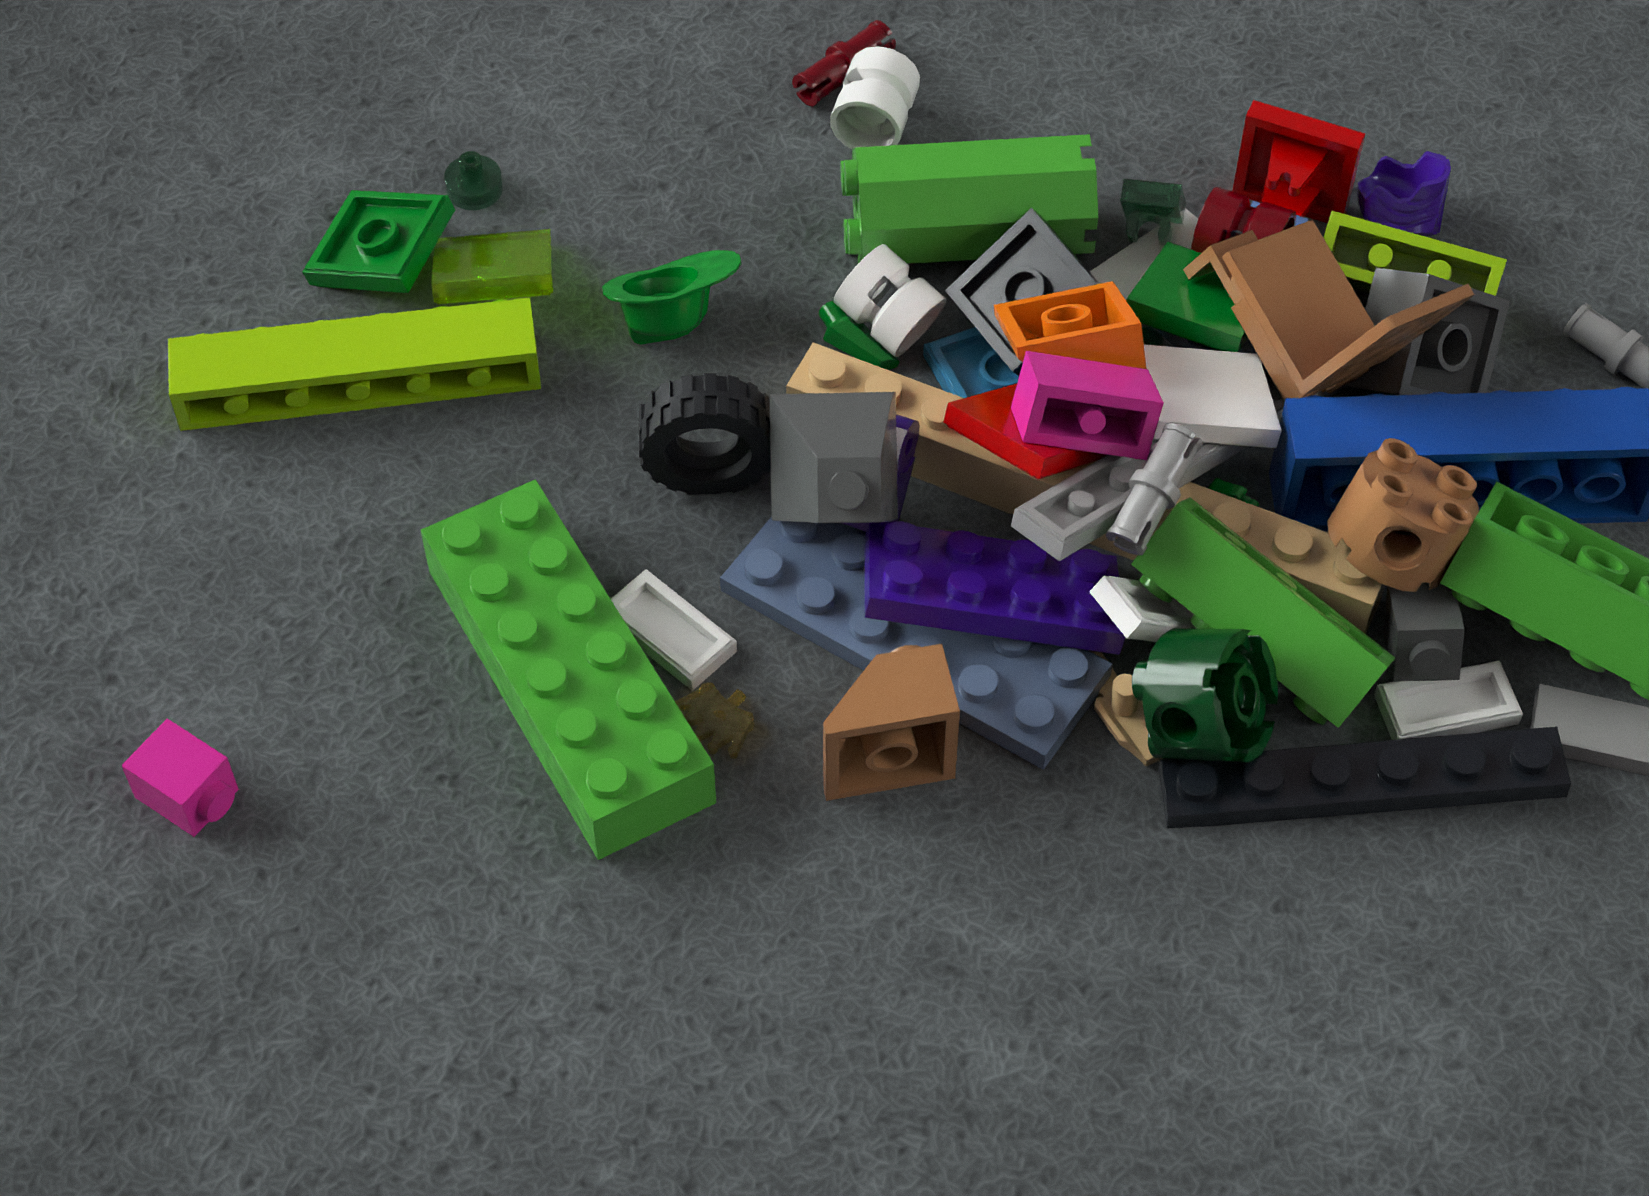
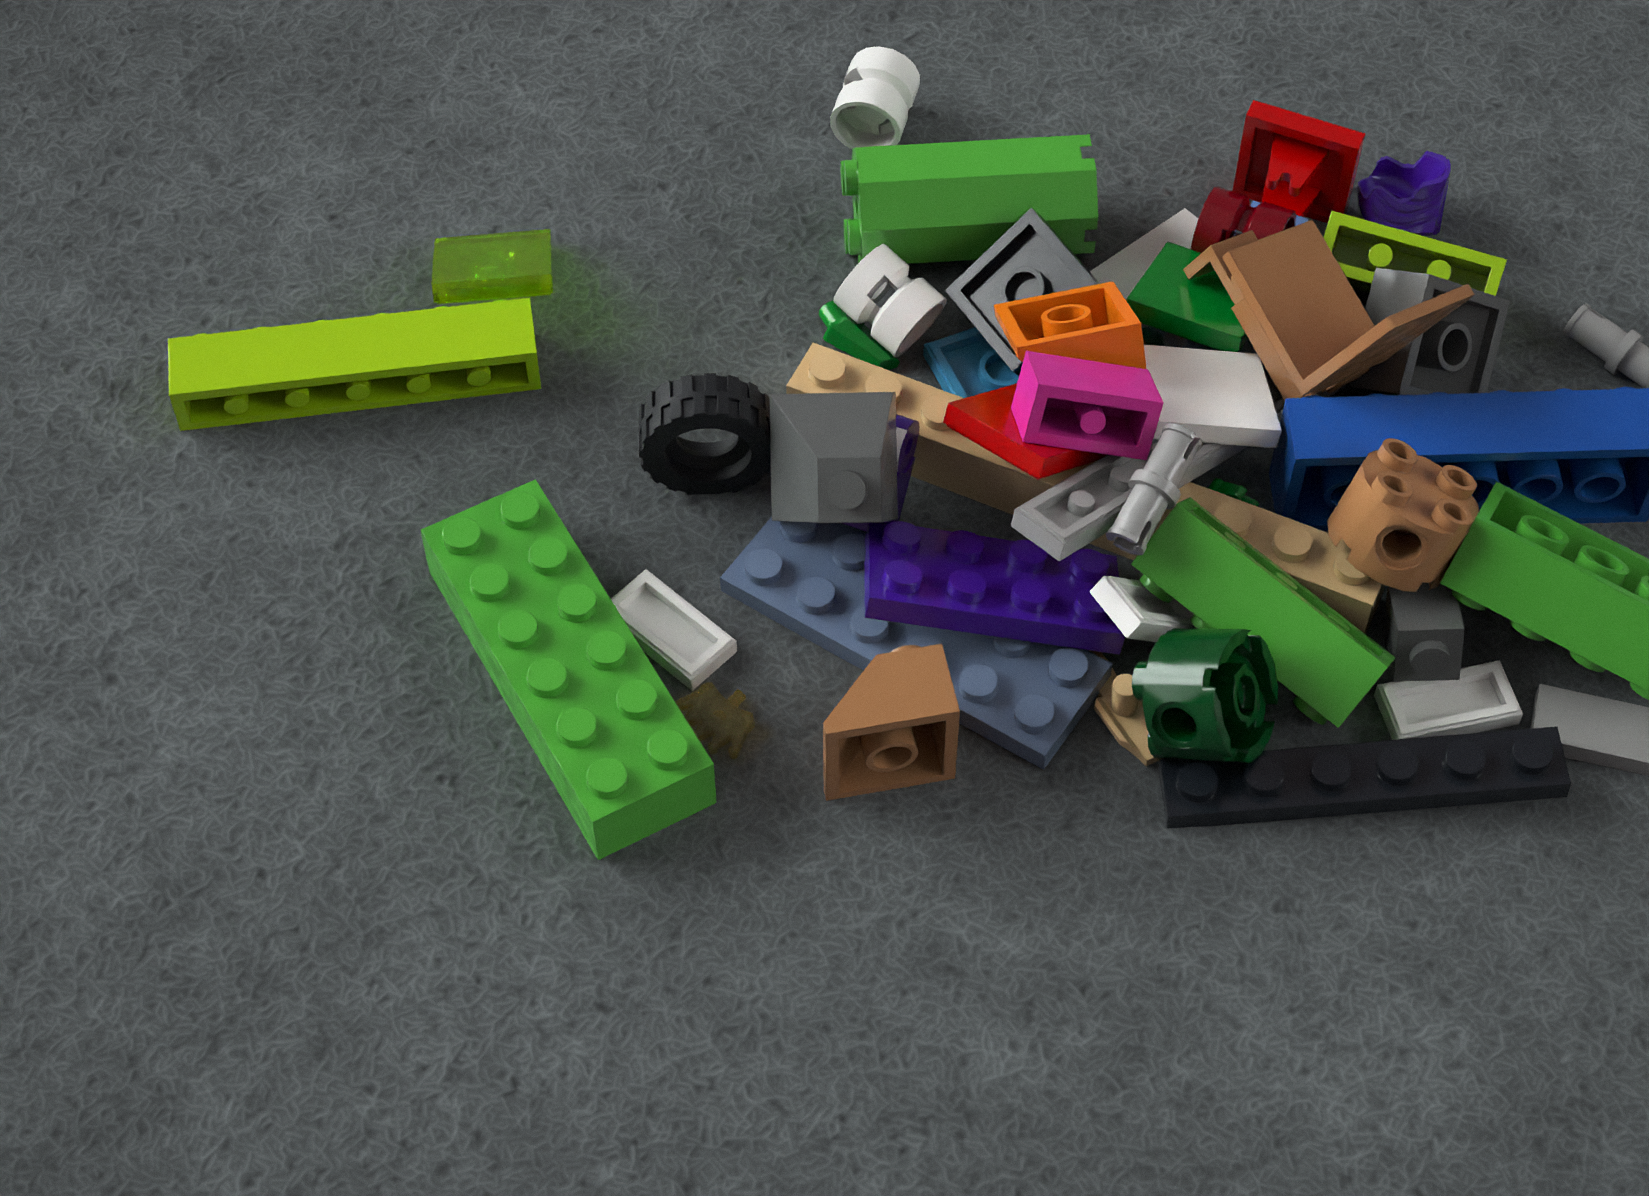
(181, 778): dark pink brick -> none
(379, 241): green tile -> none
(473, 181): clear green tile -> none
(671, 297): green piece -> none
(831, 70): dark red pin -> none
(1152, 202): clear green tile -> none

